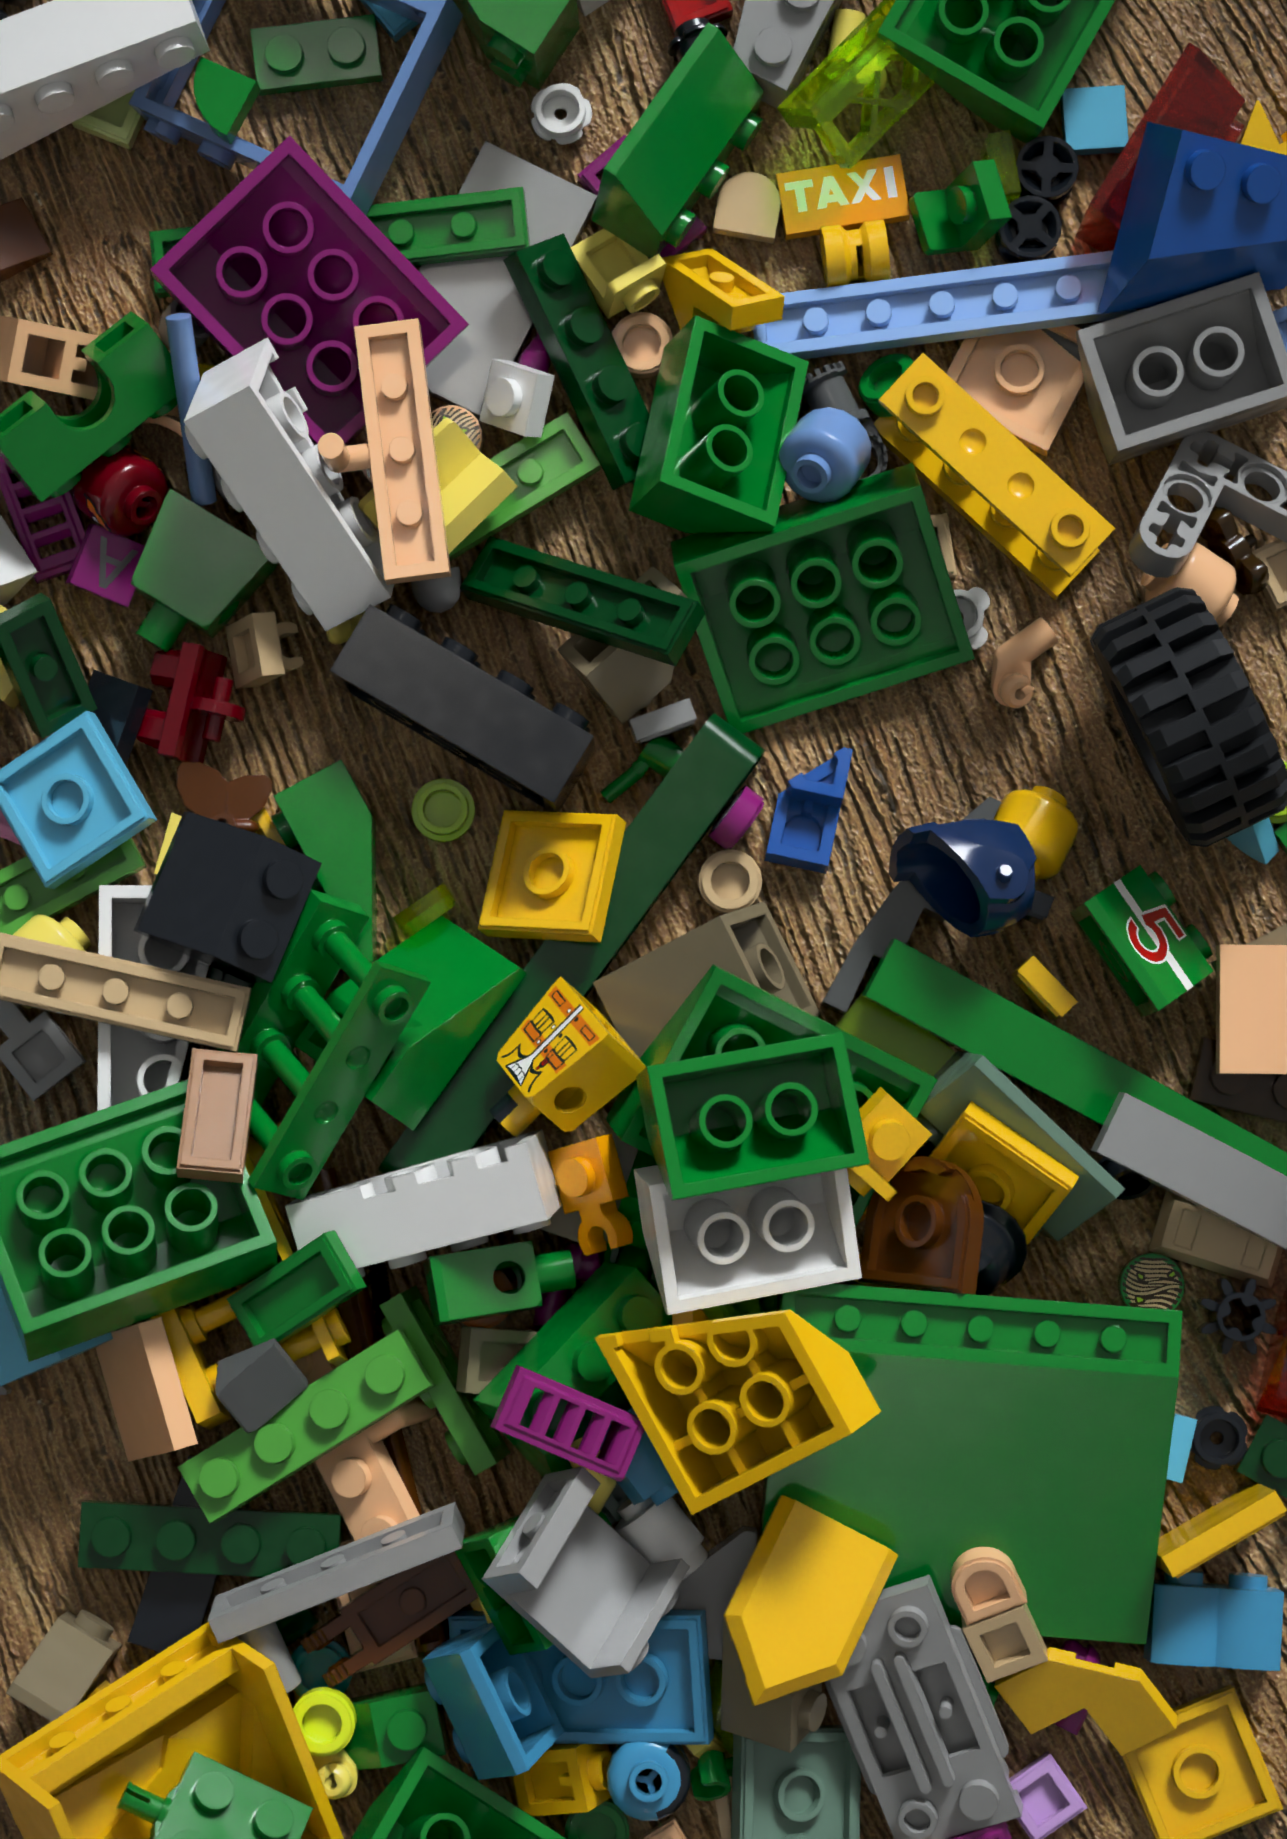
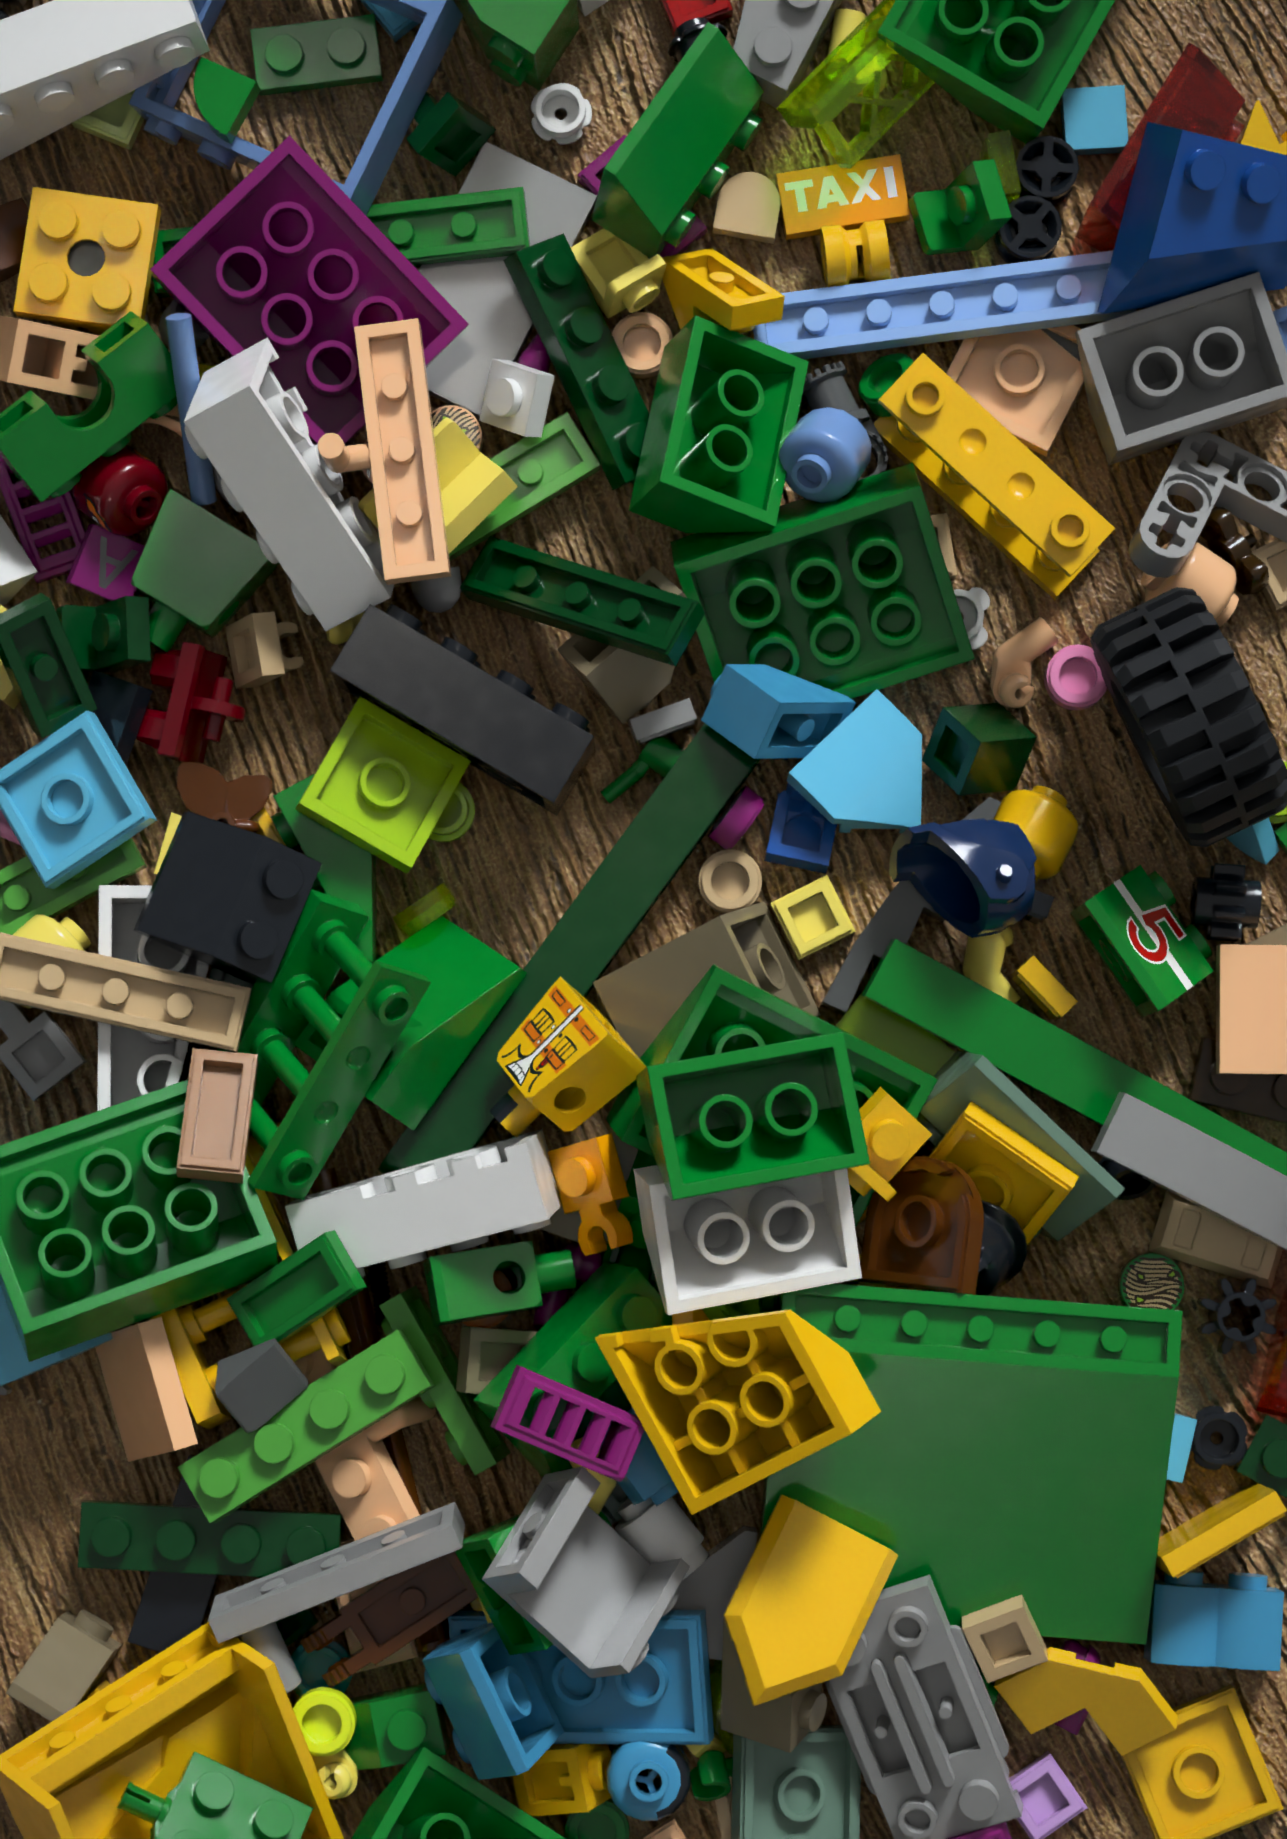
(86, 259): none -> yellow piece
(108, 635): none -> dark green bracket
(383, 785): none -> lime tile
(449, 132): none -> dark green tile
(552, 876): yellow tile -> none
(773, 711): none -> dark azure slope
(812, 917): none -> light yellow tile
(866, 770): none -> medium azure slope
(979, 748): none -> dark green panel
(984, 963): none -> light yellow arm
(985, 1584): light nougat tile -> none
(1074, 678): none -> bright pink tile
(1225, 902): none -> black gear

